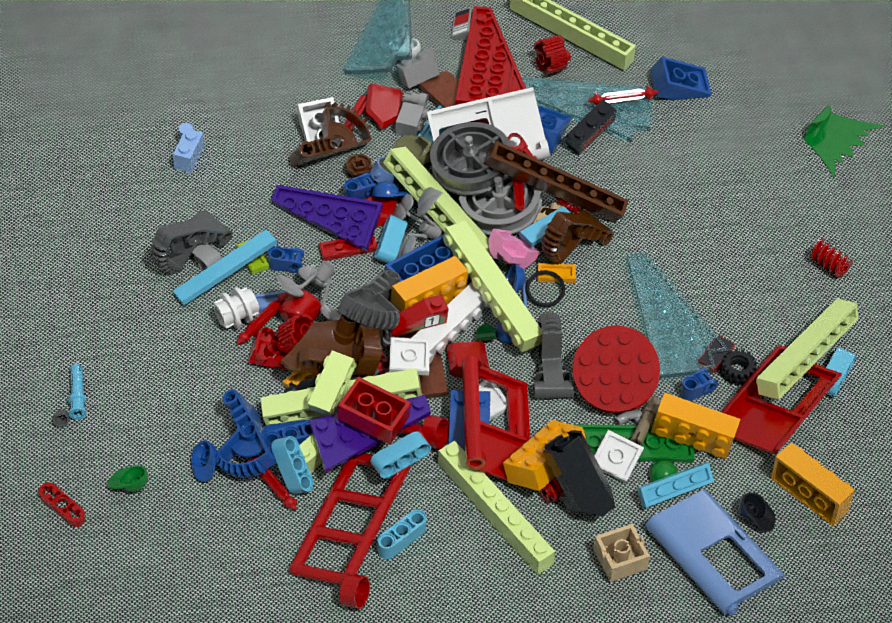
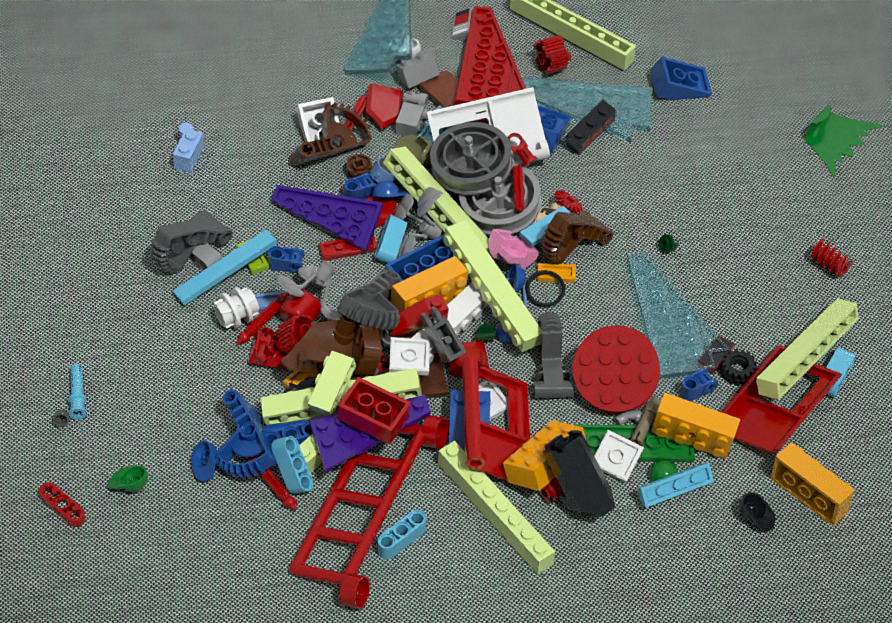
(400, 454): medium azure beam -> none
(442, 336): none -> dark grey hinge
(555, 181): reddish brown brick -> none
(621, 552): tan brick -> none
(623, 96): wheel -> none
(667, 243): none -> dark green plate
(697, 525): medium blue piece -> none

